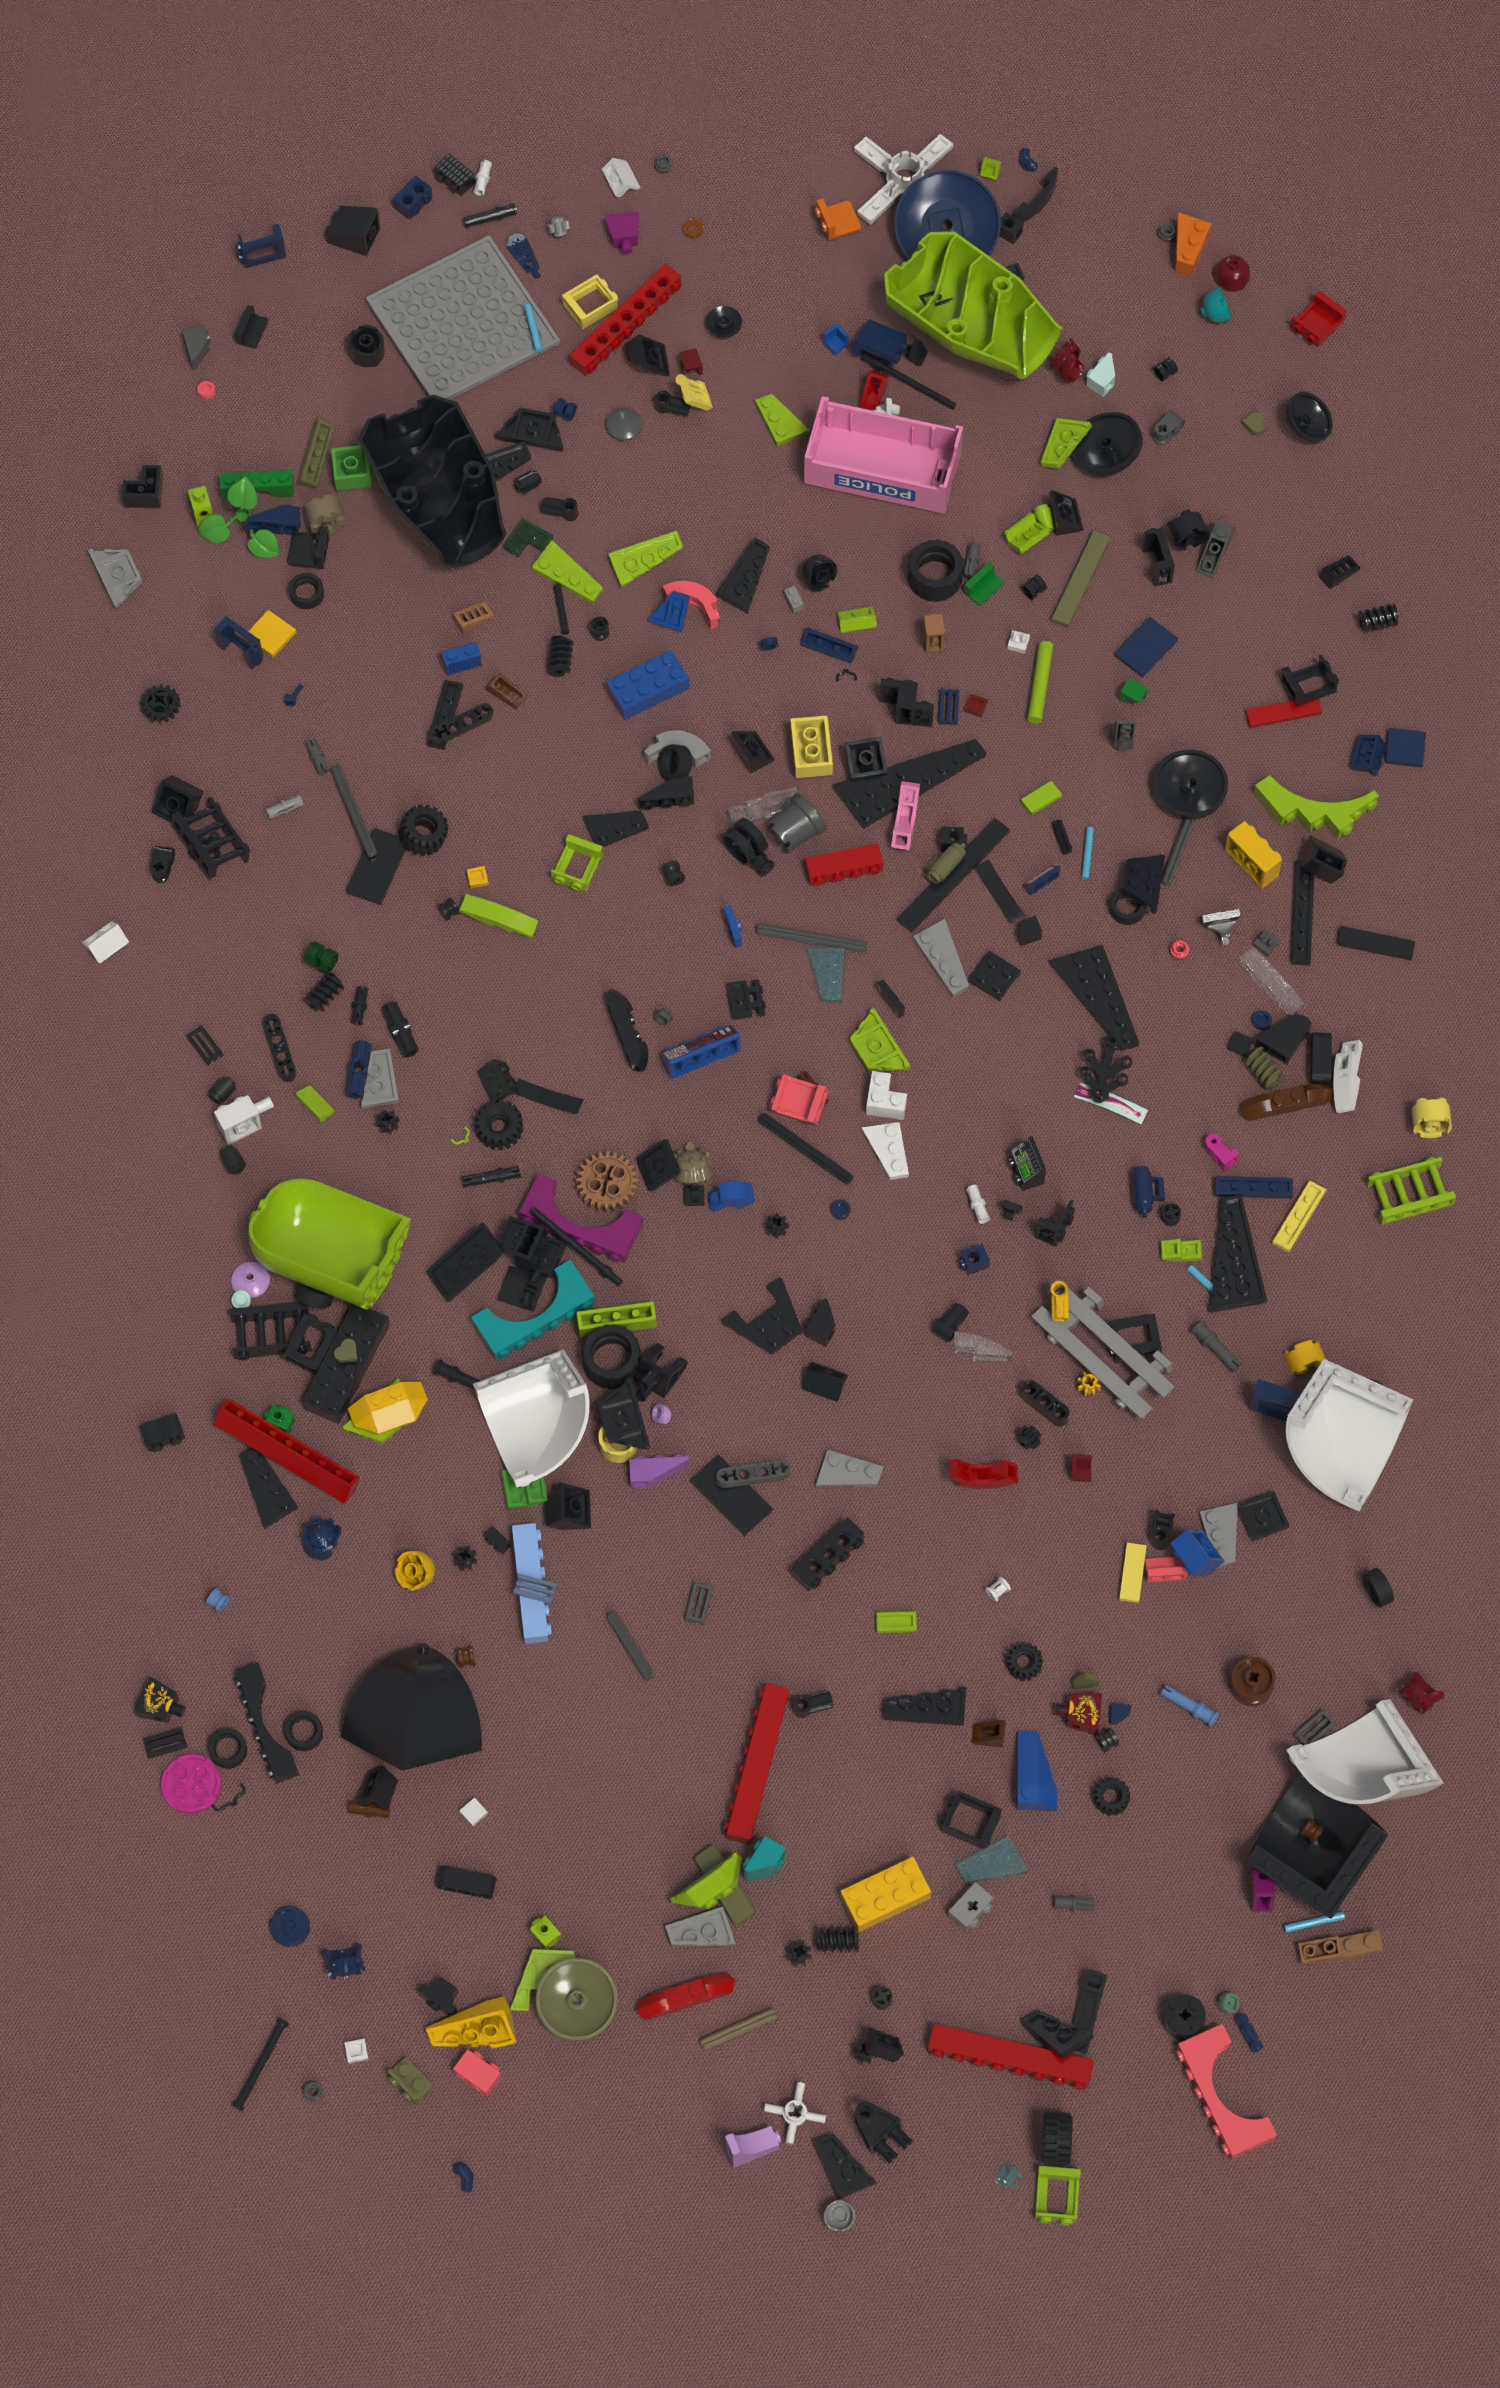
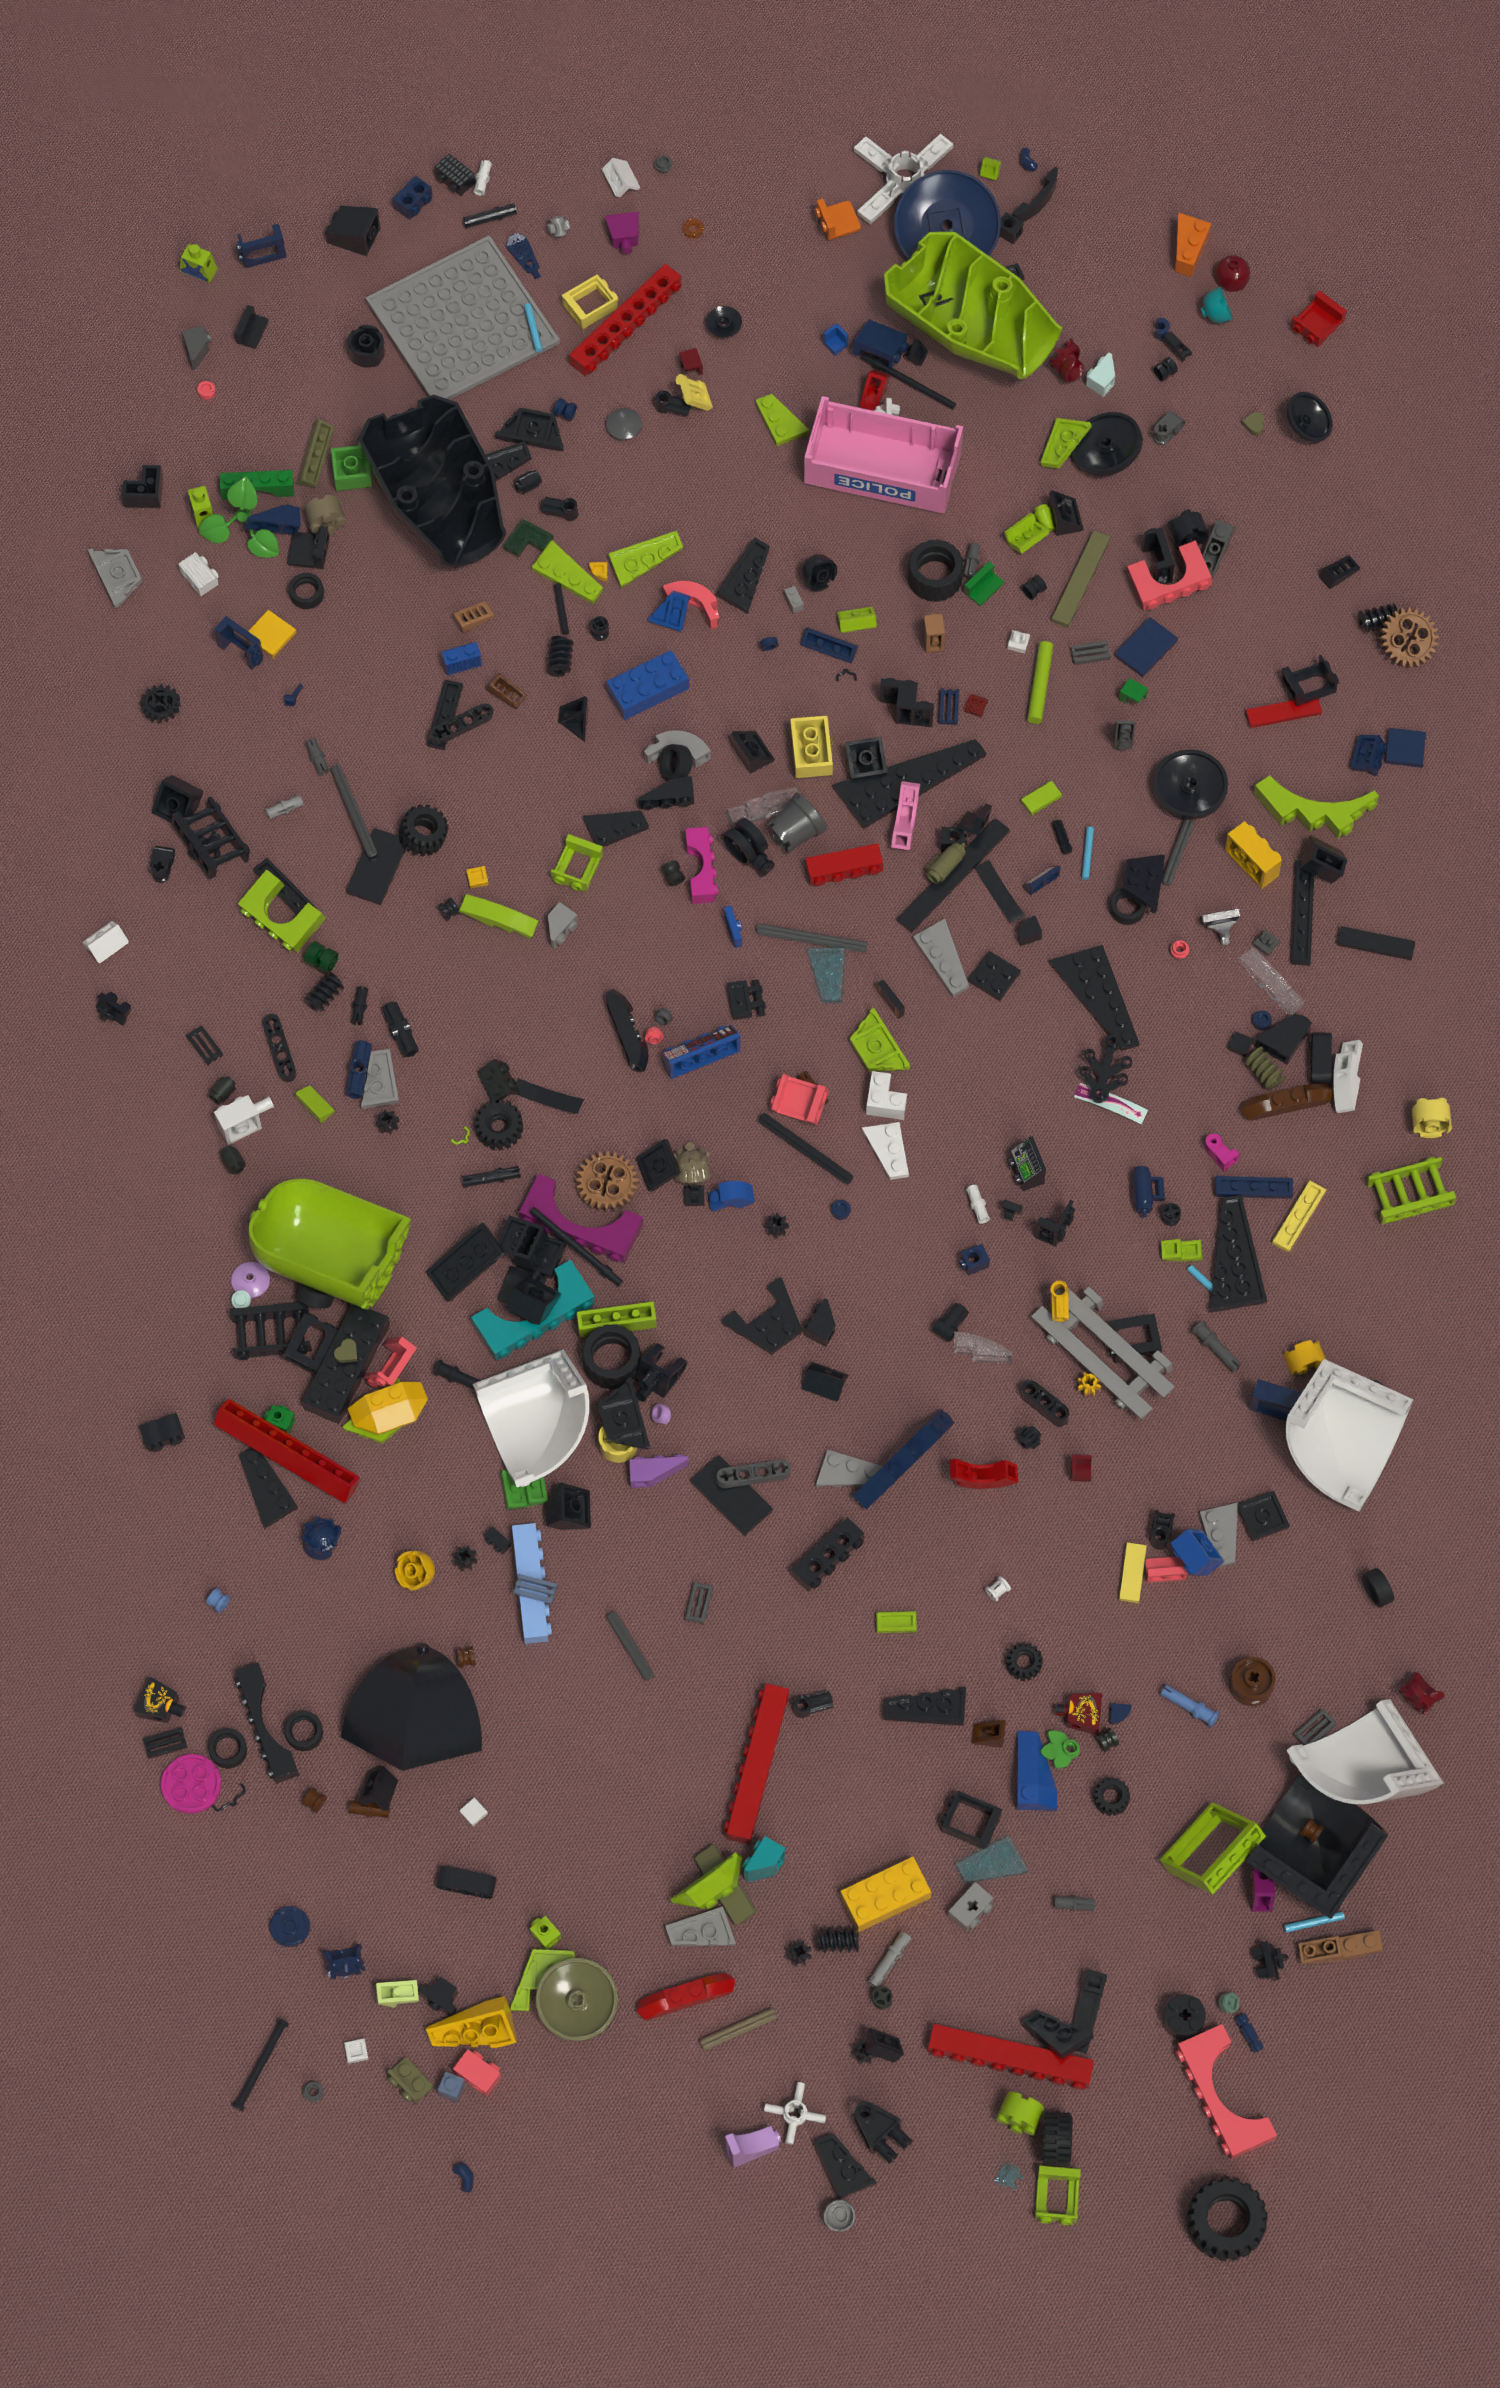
(111, 1010): none -> black hips
(198, 263): none -> lime torso
(198, 573): none -> white brick
(289, 893): none -> black tile
(294, 933): none -> lime arch
(314, 1800): none -> reddish brown wheel
(398, 1992): none -> yellowish green slope
(401, 1353): none -> coral panel
(451, 2087): none -> sand blue brick
(532, 1300): none -> black slope
(561, 922): none -> light grey slope
(575, 716): none -> black slope
(599, 570): none -> yellow tile
(648, 354): black slope -> none
(653, 1035): none -> coral plate
(698, 845): none -> dark pink arch
(894, 1952): none -> light grey pin
(904, 1458): none -> dark blue arch
(975, 822): none -> black panel
(1020, 2113): none -> lime brick
(1057, 1750): none -> bright green plate
(1085, 1680): olive tile -> none
(1090, 649): none -> dark grey tile
(1153, 593): none -> coral arch
(1162, 332): none -> black piece
(1167, 228): dark grey plate -> none
(1221, 2246): none -> black tyre
(1226, 1862): none -> lime window
(1266, 1952): none -> black hips
(1395, 628): none -> medium nougat gear

